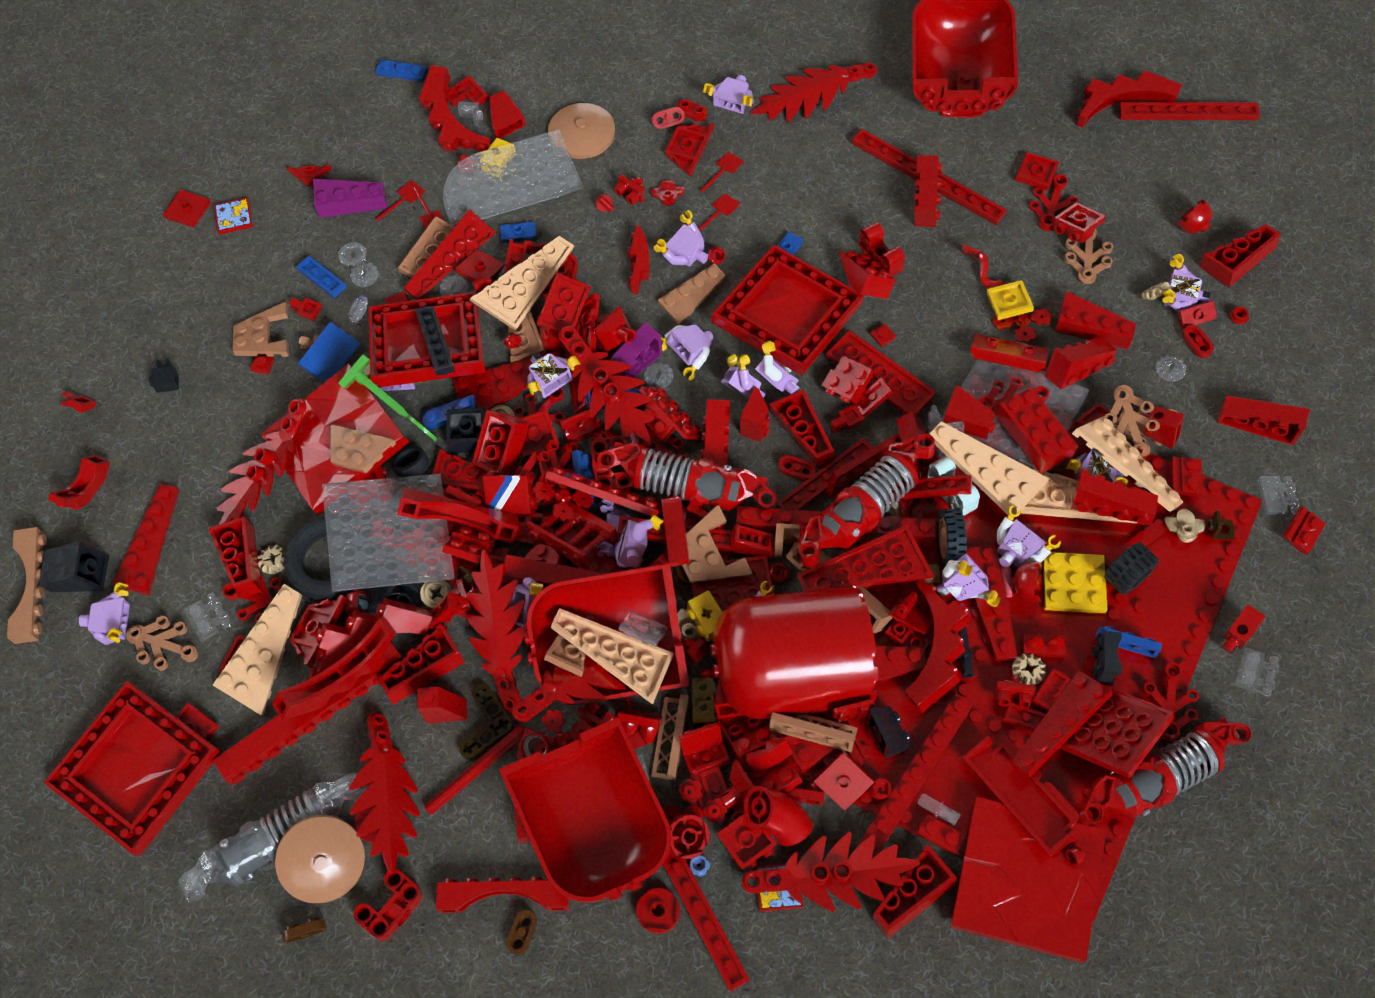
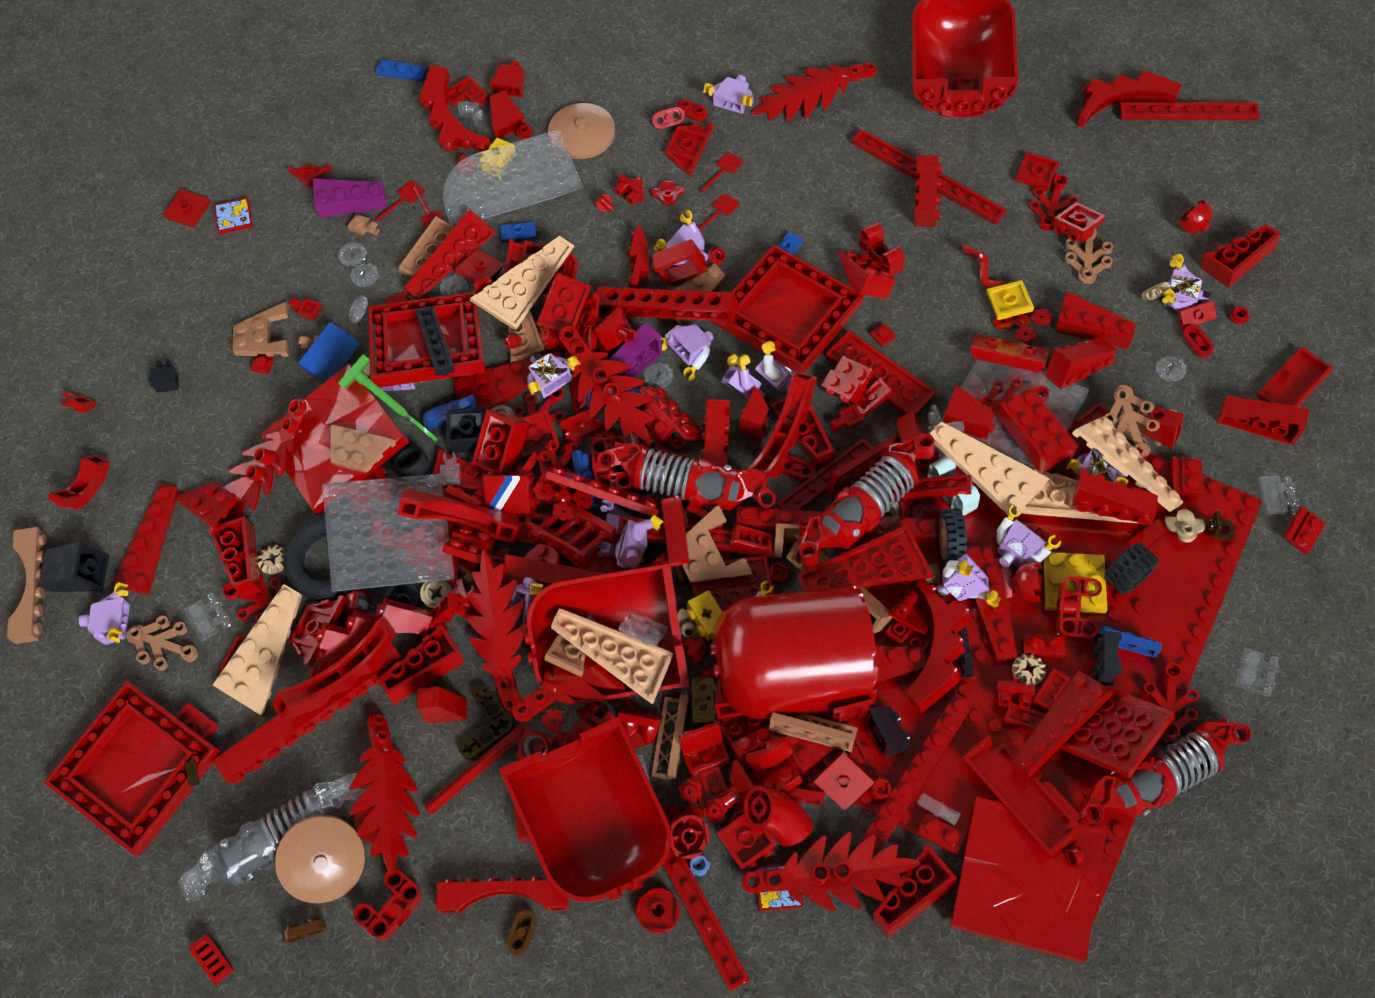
(192, 773): none -> dark brown piece
(200, 944): none -> red slope
(208, 503): none -> red wing
(321, 277): blue plate -> none
(362, 225): none -> nougat plate
(450, 472): none -> clear plate
(510, 79): none -> red torso
(524, 134): none -> red plate
(669, 303): none -> red brick
(677, 254): none -> red window
(784, 436): none -> red arch
(1069, 607): none -> red beam
(1246, 625): red torso -> none
(1296, 379): none -> red container

